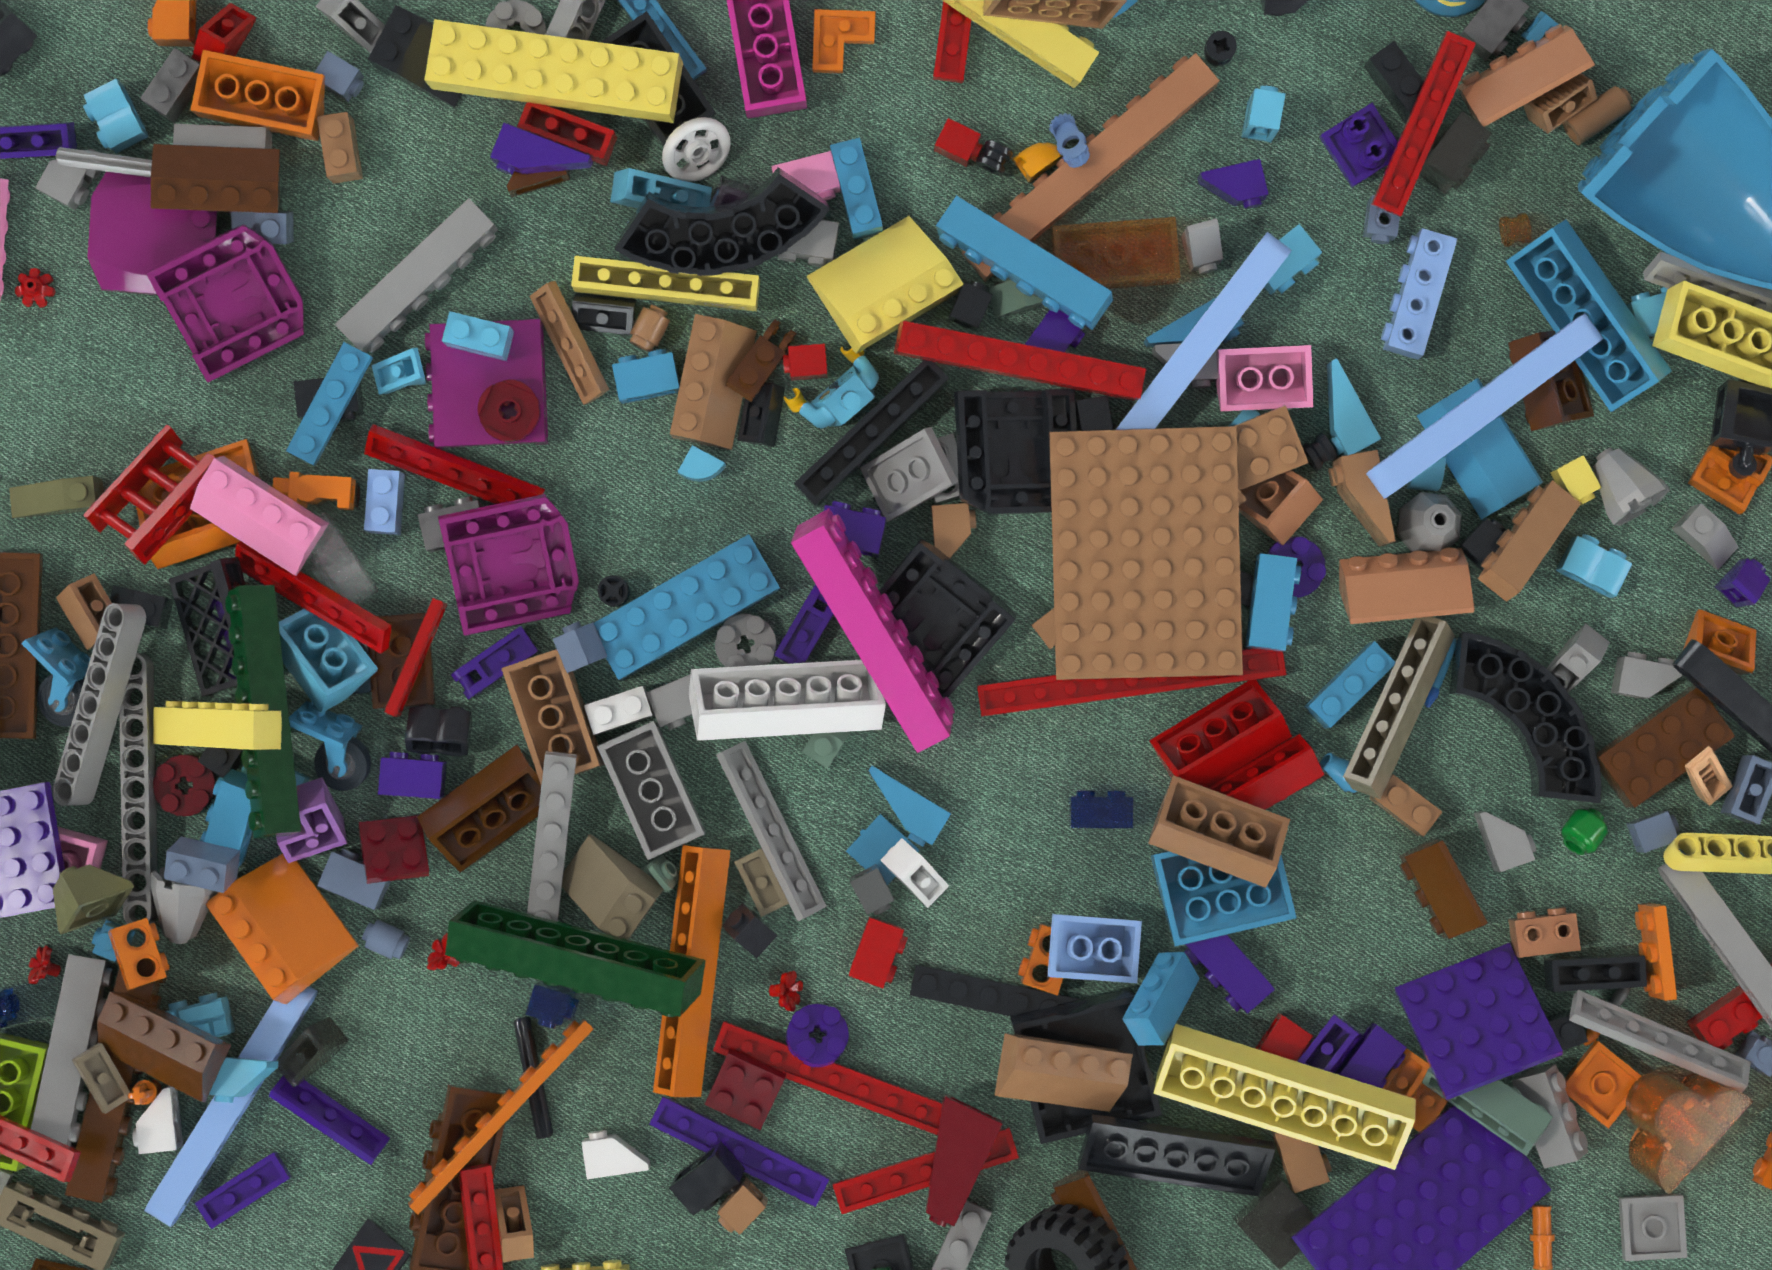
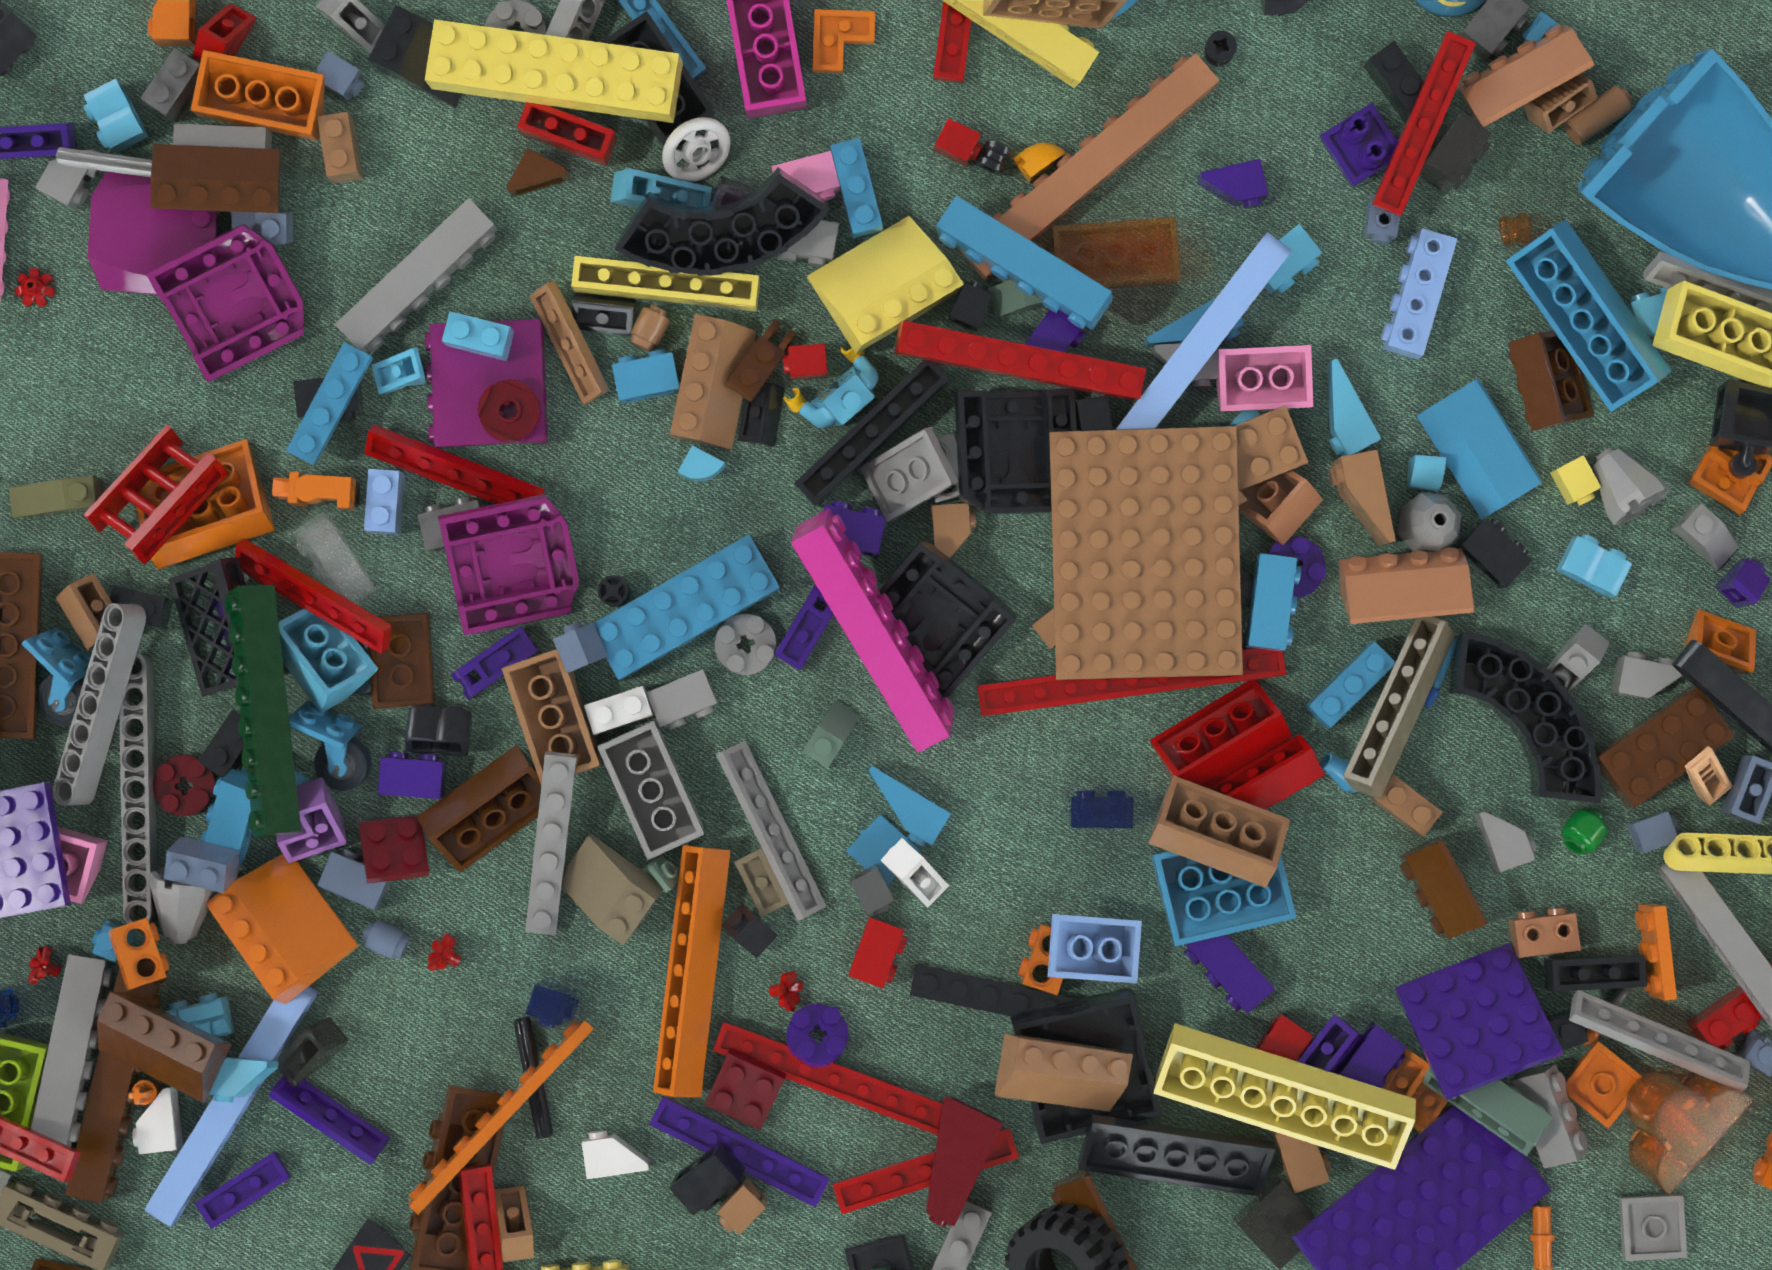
(87, 896): olive slope -> none
(101, 1077): dark tan plate -> none
(217, 725): light yellow brick -> none
(257, 514): bright pink slope -> none
(416, 657): red tile -> none
(530, 153): dark purple slope -> none
(575, 958): dark green brick -> none
(784, 700): white brick -> none
(1064, 130): medium blue piece -> none
(1161, 998): dark azure brick -> none
(1203, 246): light grey slope -> none
(1263, 114): medium azure brick -> none
(1319, 452): black wheel -> none
(1484, 406): light blue beam -> none
(1529, 540): medium nougat brick -> none

